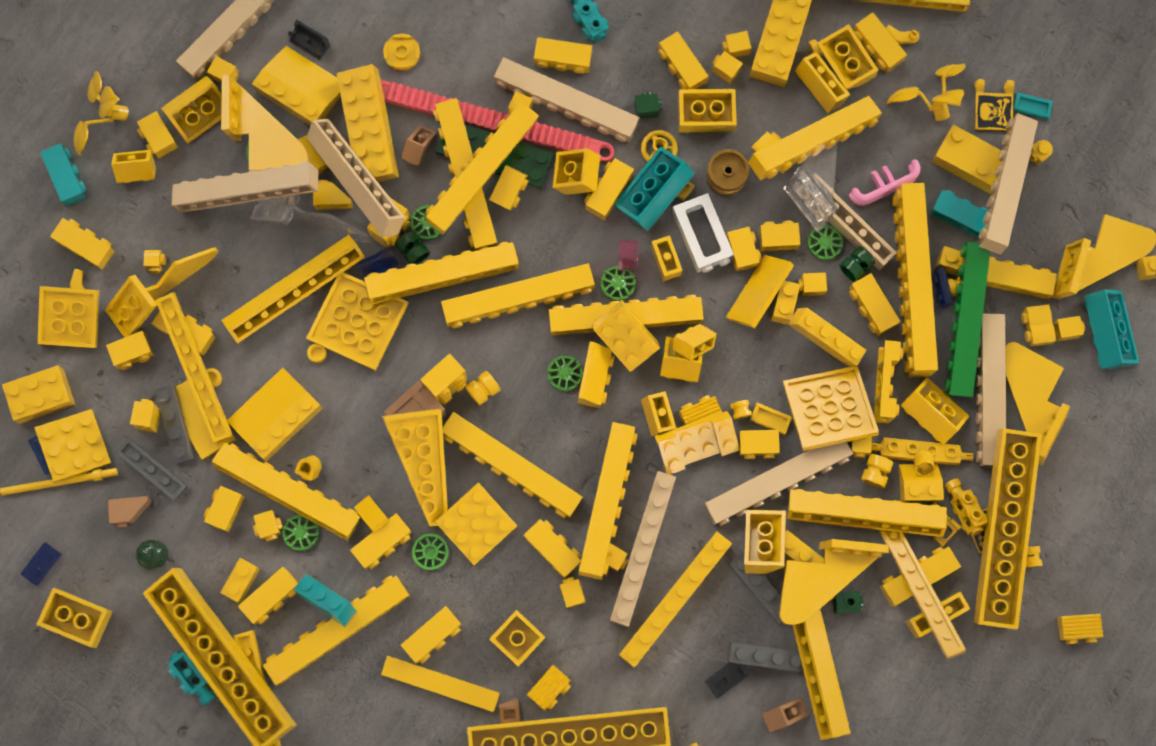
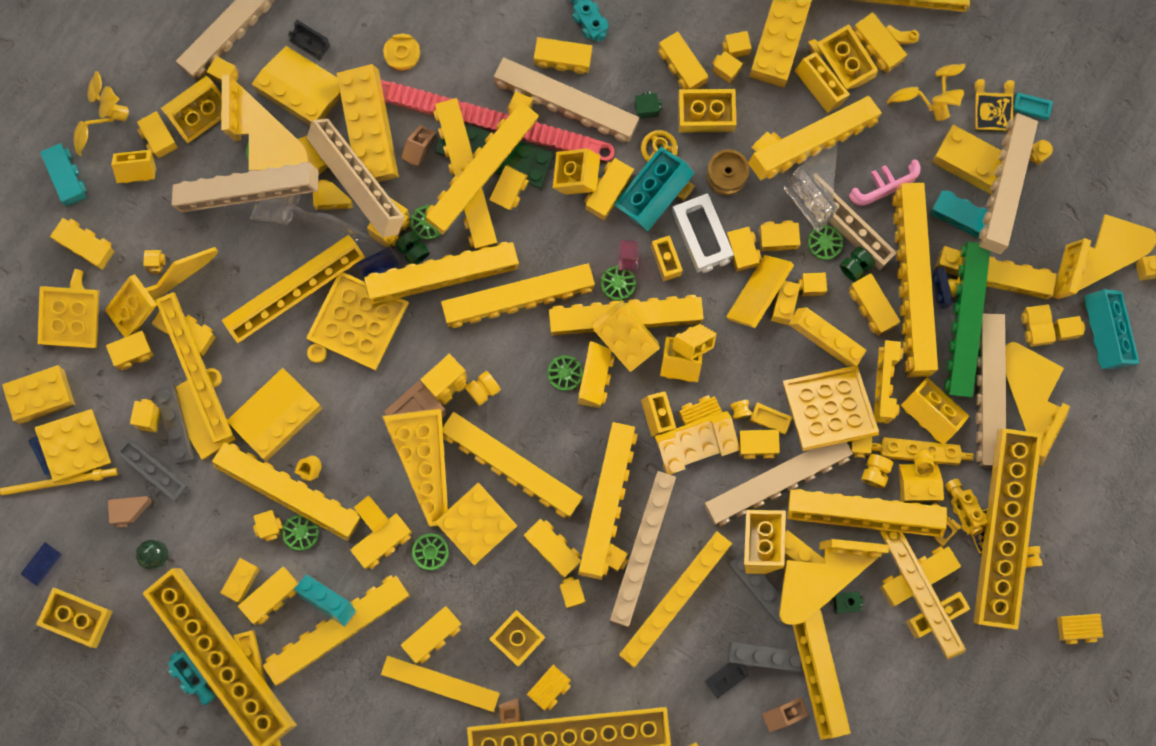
(223, 509): yellow brick -> none

